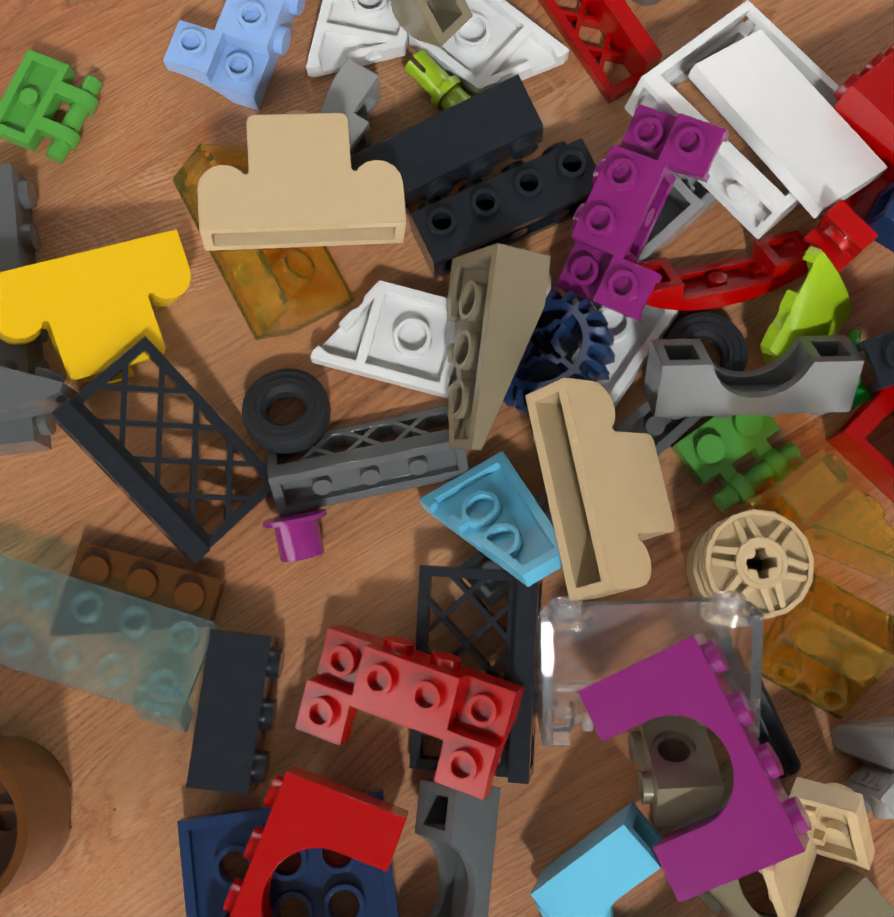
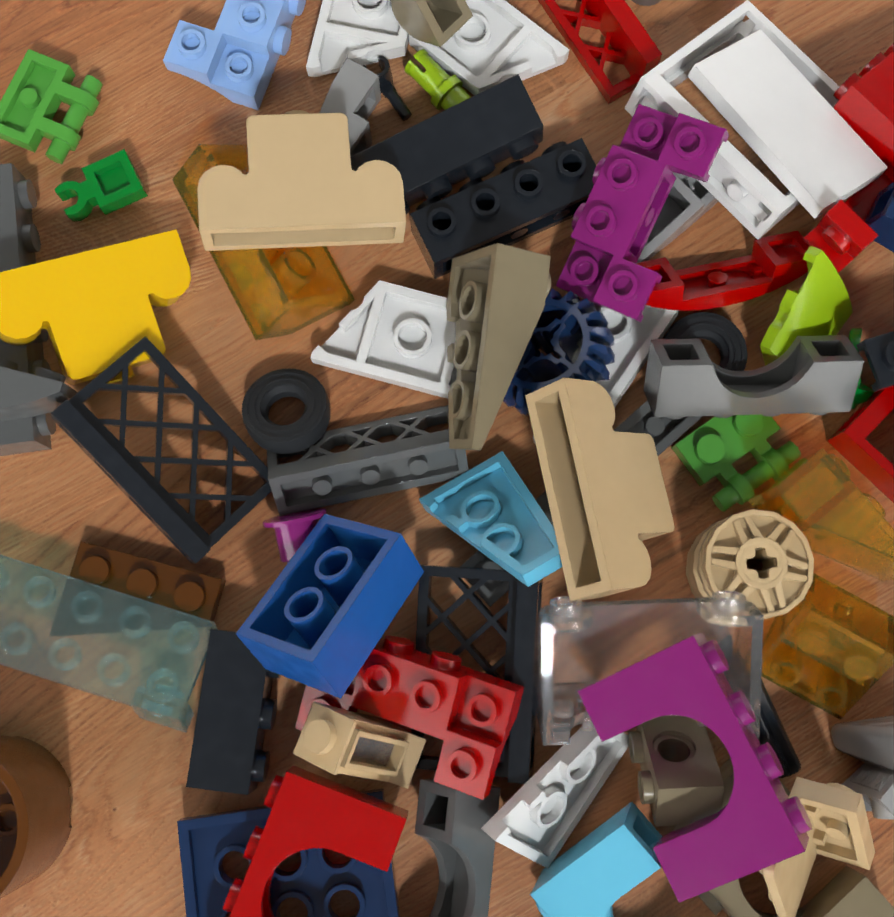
(109, 183): none -> green plate
(331, 603): none -> blue brick
(358, 745): none -> tan window
(389, 90): none -> black hand
(556, 797): none -> white wing

